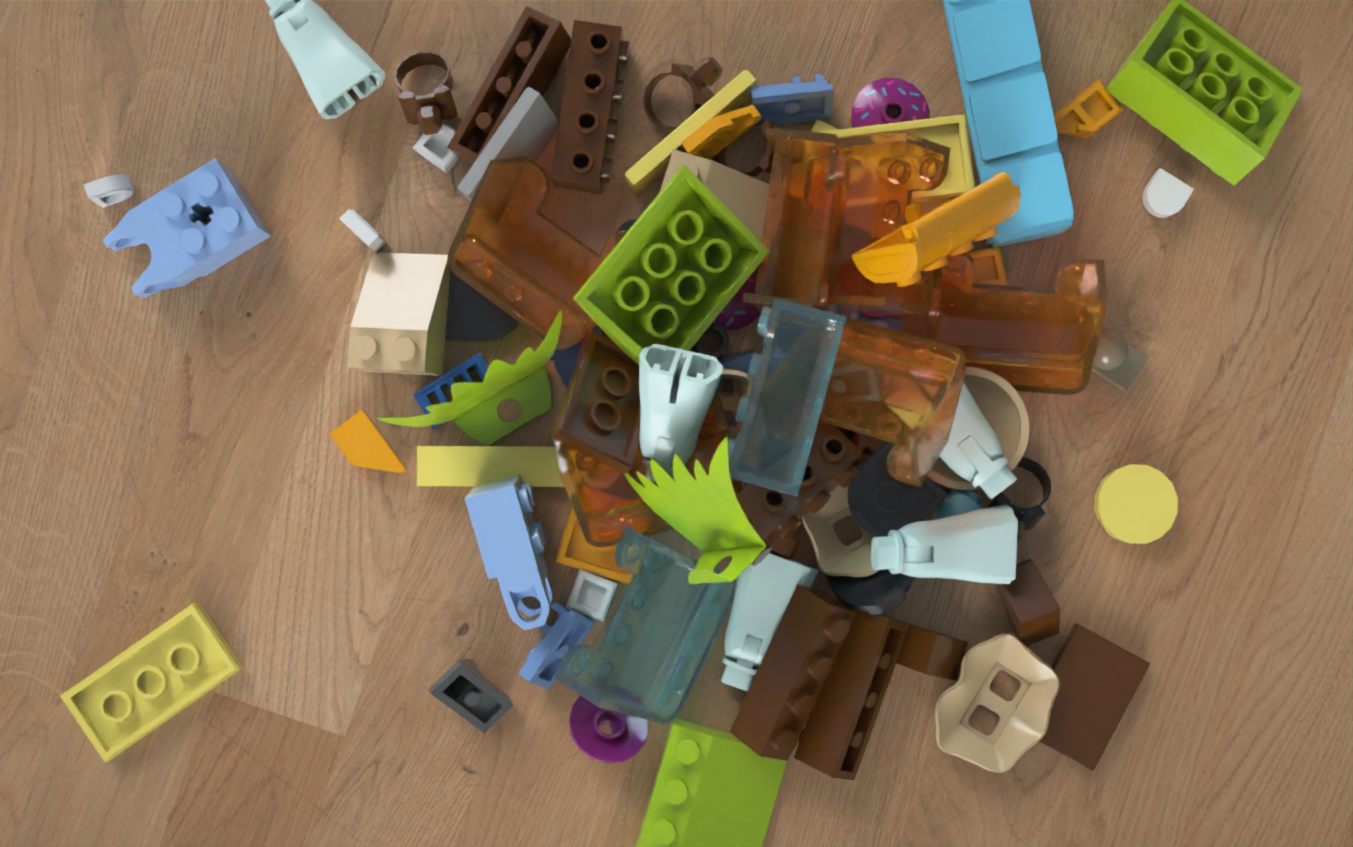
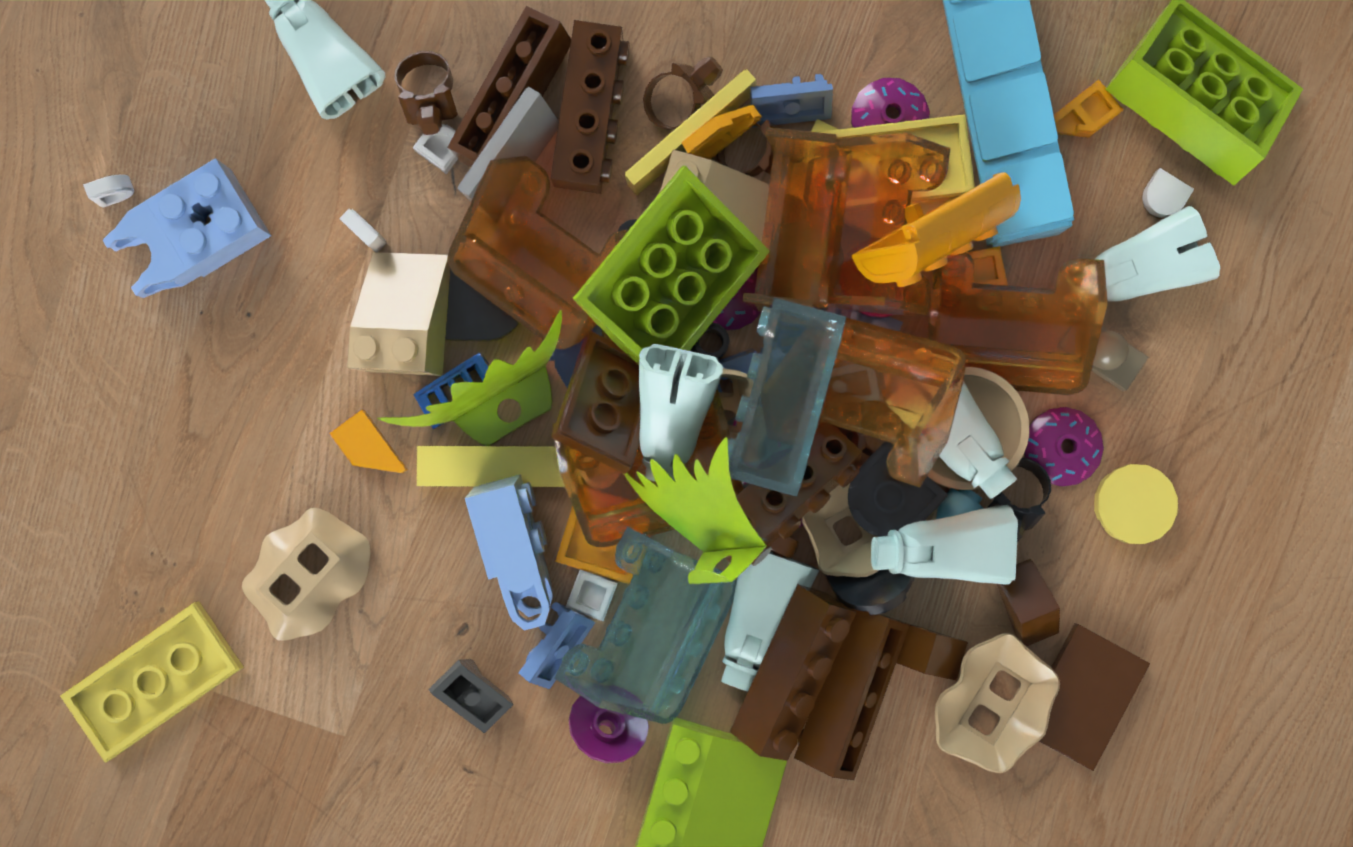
(319, 592): none -> tan piece
(1045, 443): none -> magenta dish
(1161, 258): none -> light aqua piece

